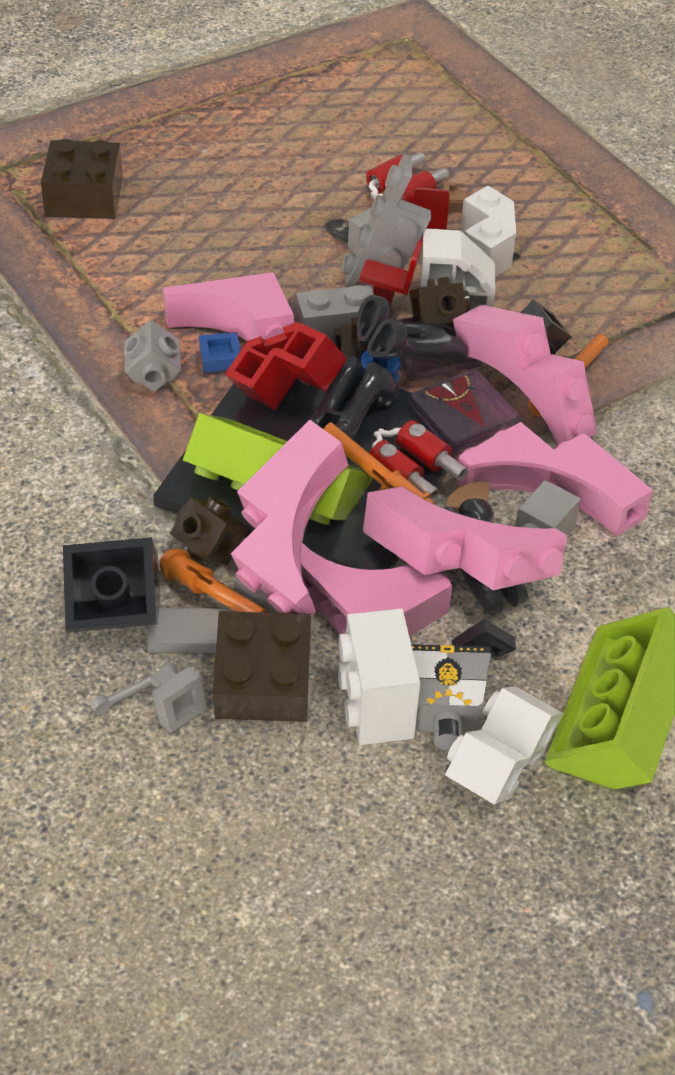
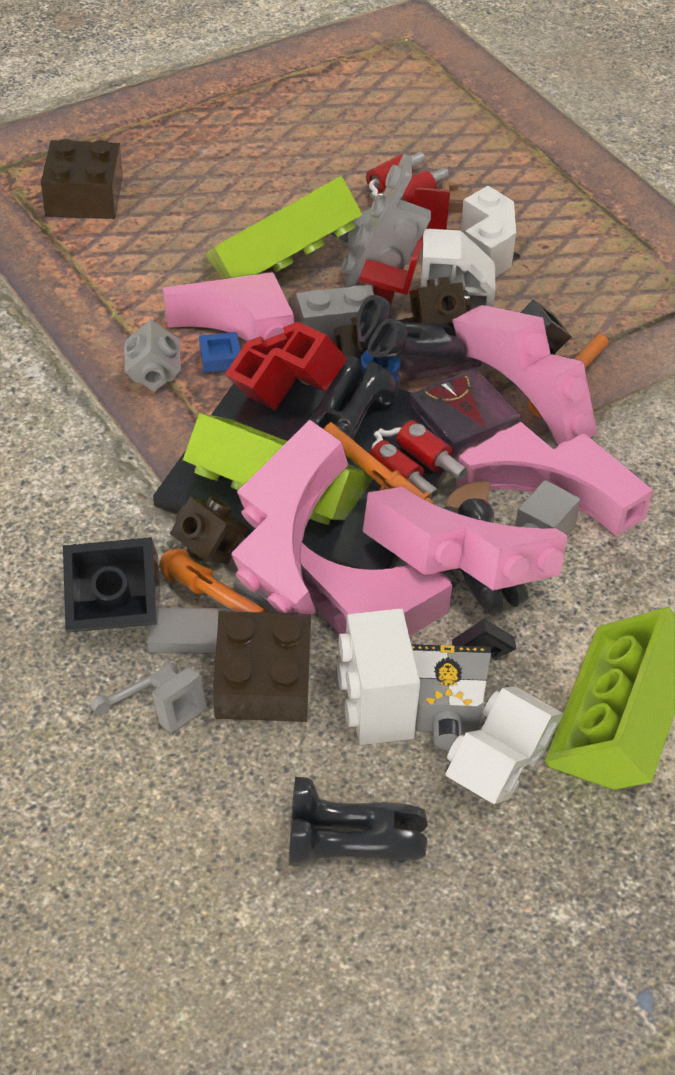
(287, 232): none -> lime slope
(389, 828): none -> black piece

